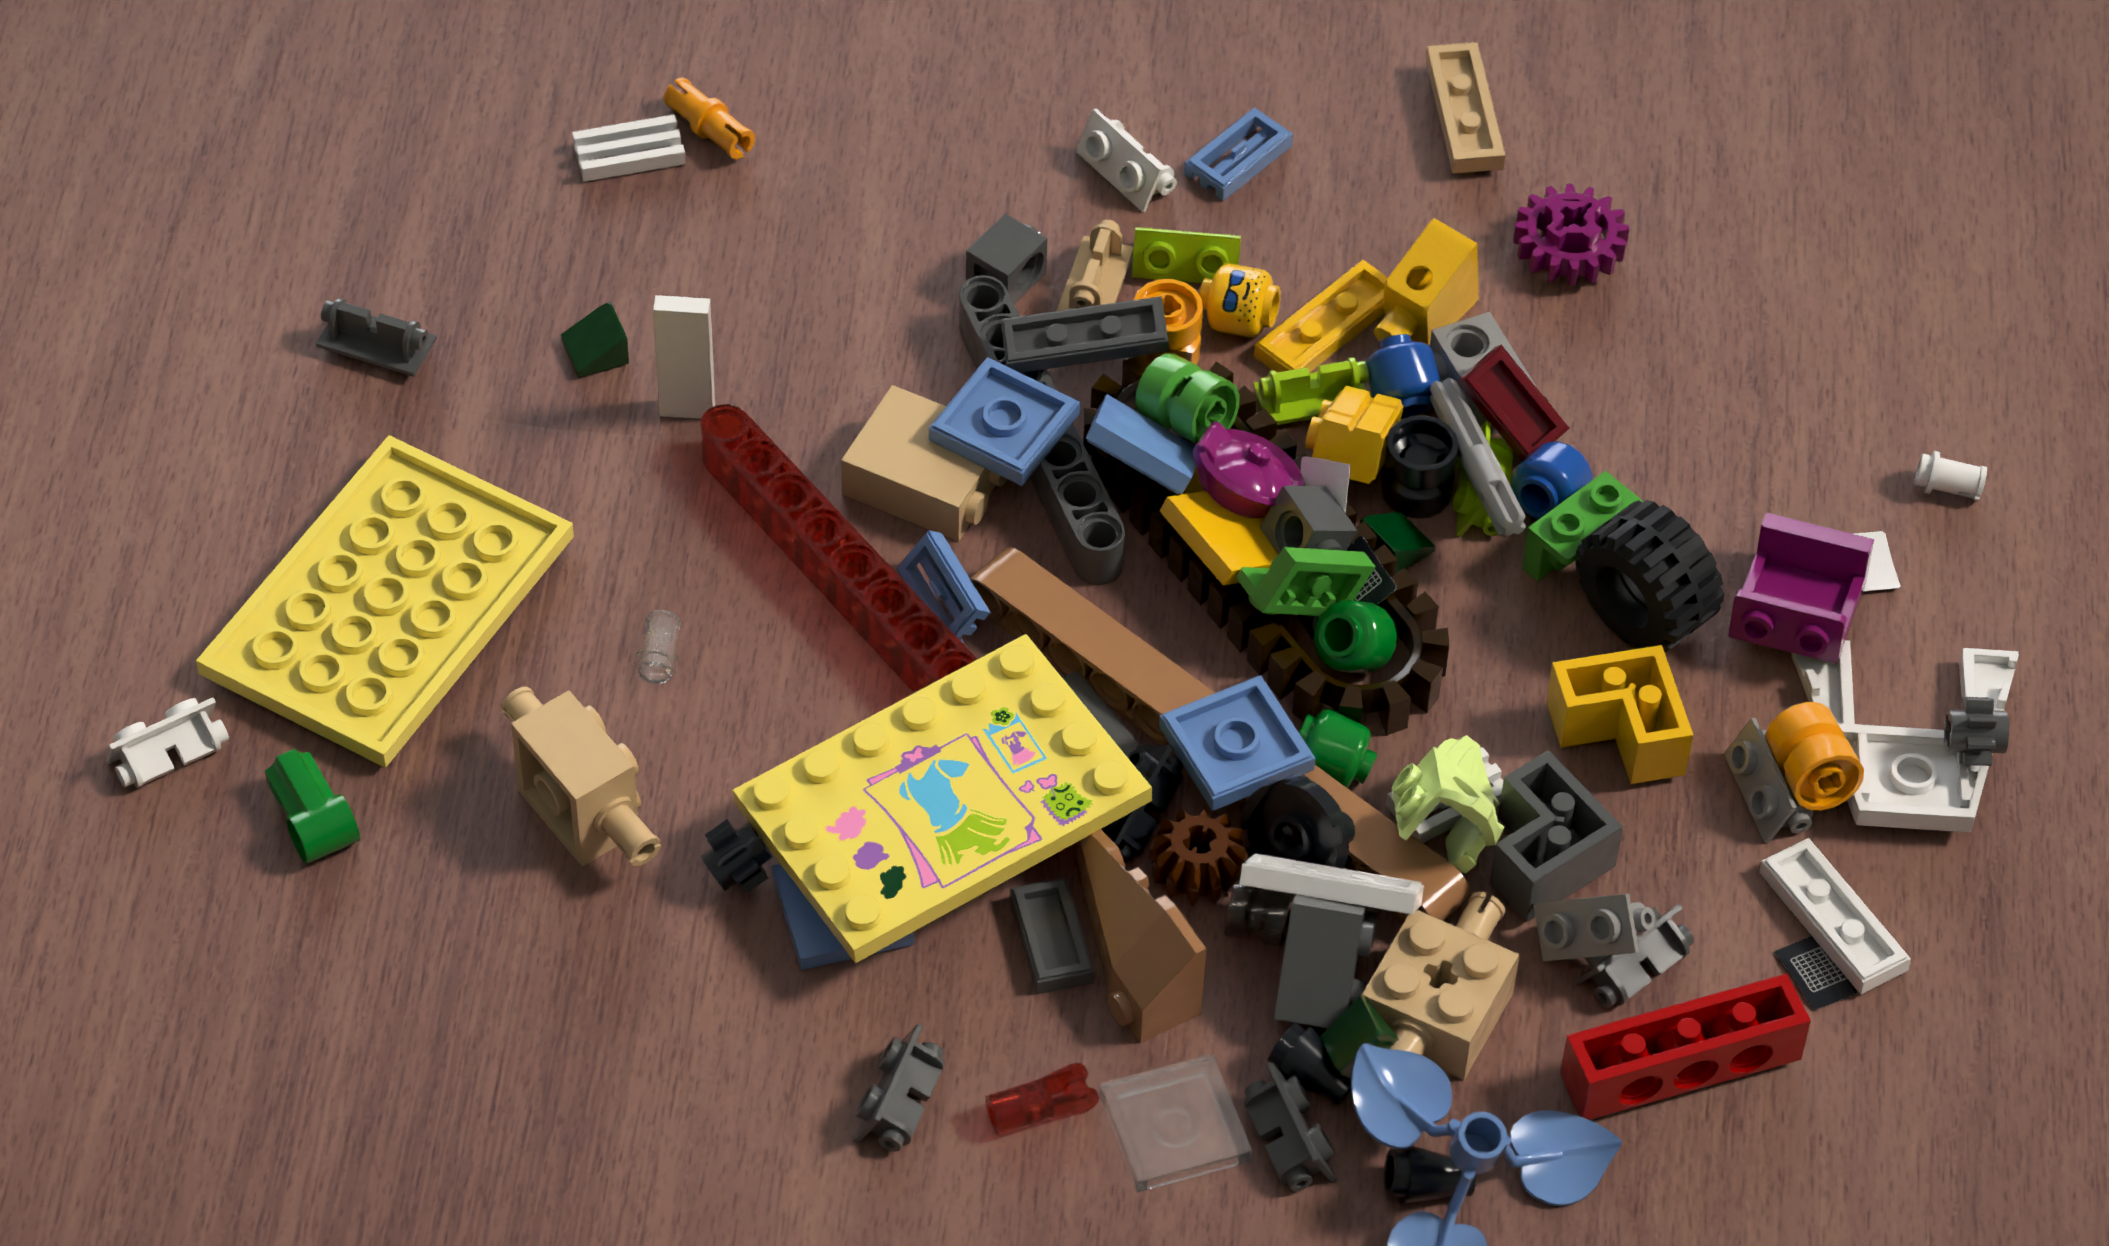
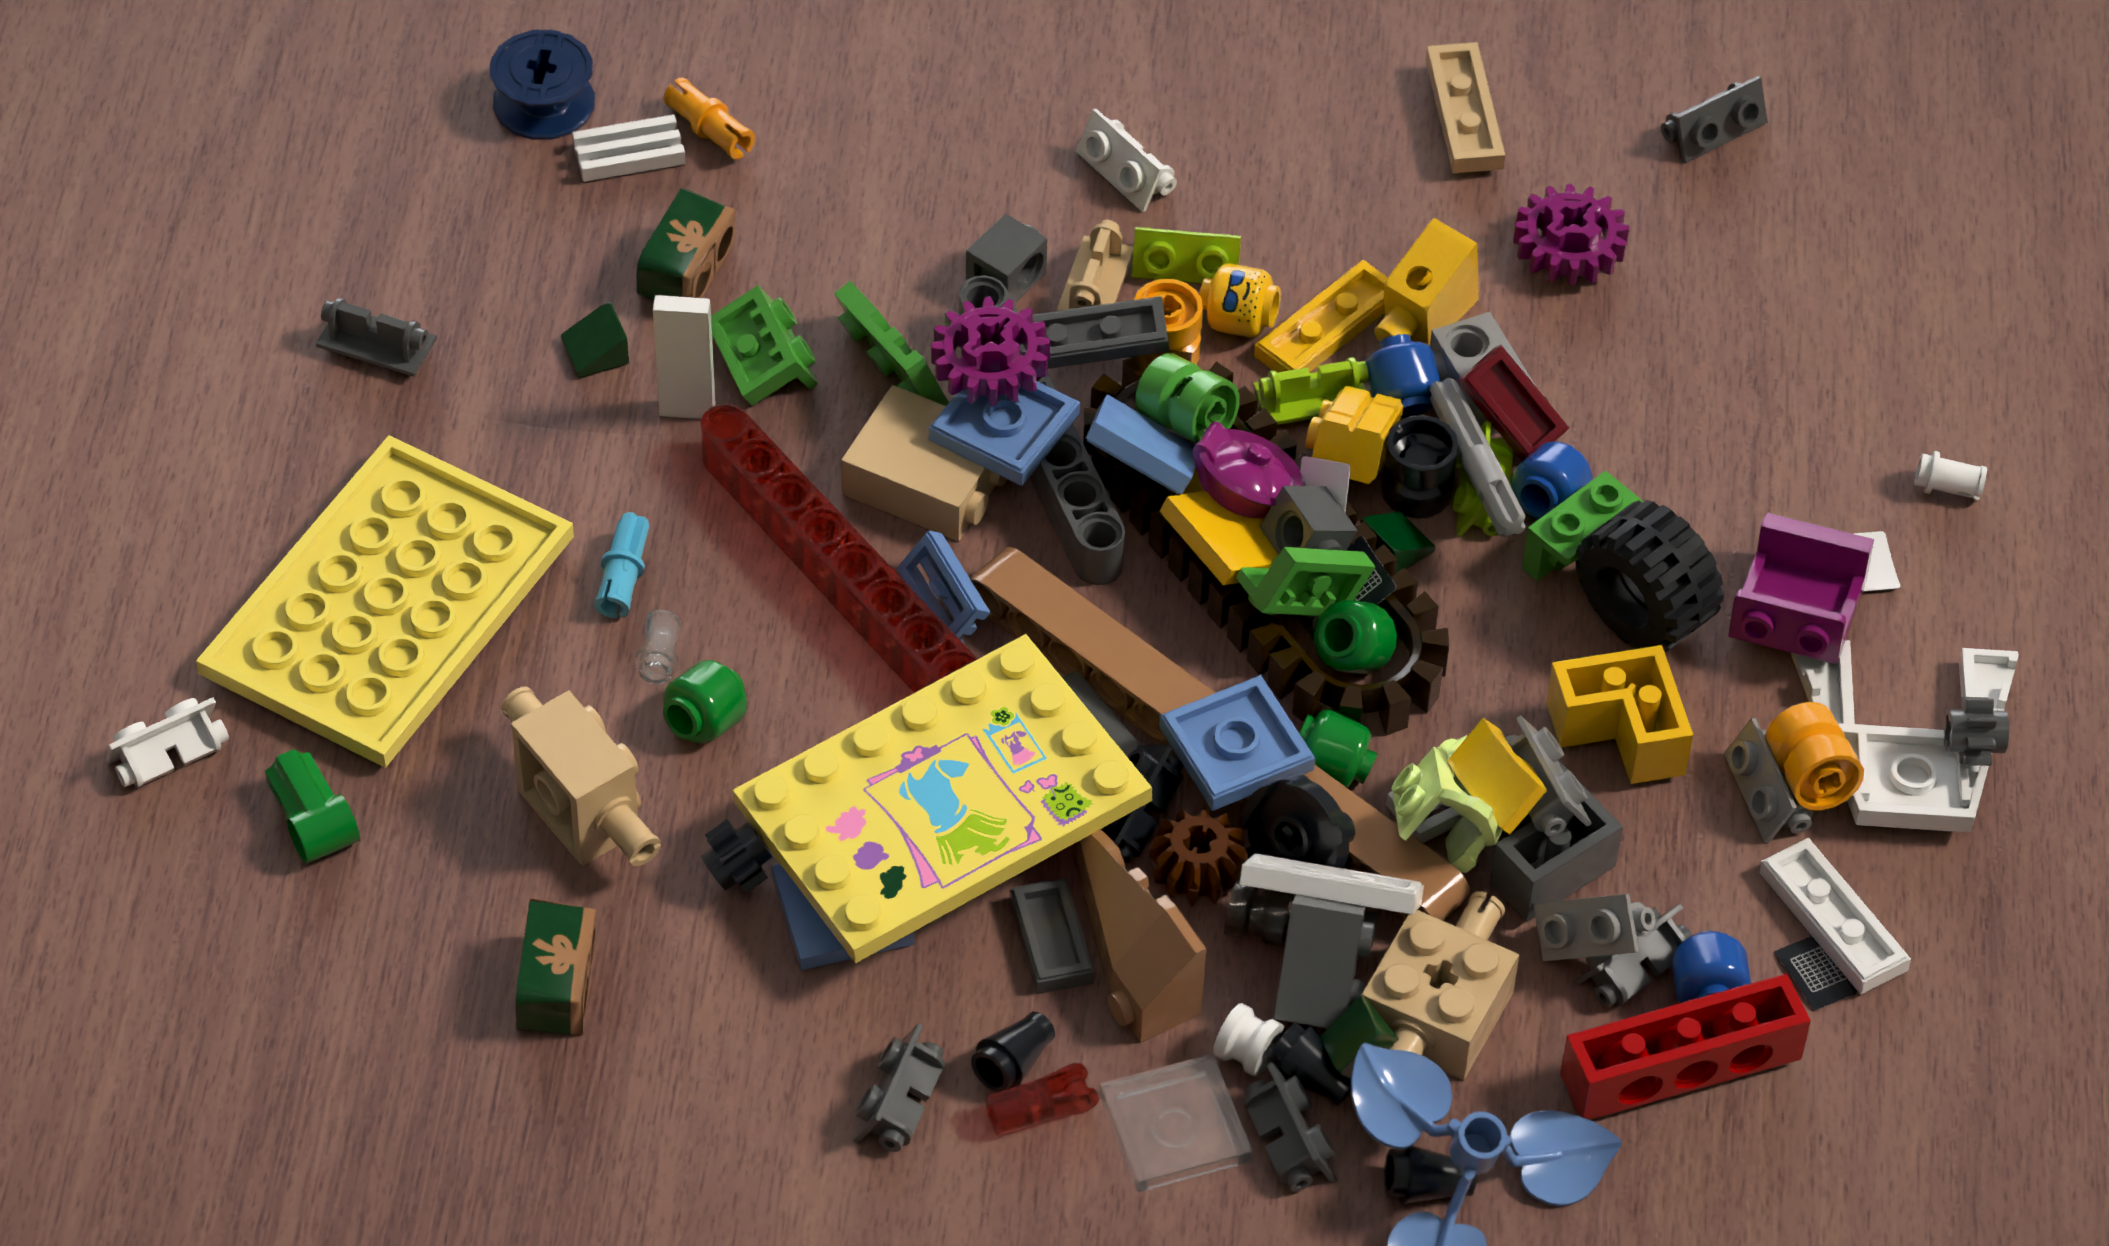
(542, 84): none -> dark blue piece
(555, 968): none -> dark green piece
(622, 566): none -> medium azure axle
(686, 247): none -> piece
(704, 702): none -> green head
(761, 346): none -> bright green bracket
(889, 348): none -> bright green wing
(990, 351): none -> magenta gear
(1010, 1053): none -> black cone
(1245, 159): medium blue tile -> none
(1247, 1039): none -> white wheel
(1497, 775): none -> yellow slope
(1563, 789): none -> light grey hinge
(1709, 965): none -> blue head
(1717, 119): none -> dark grey hinge

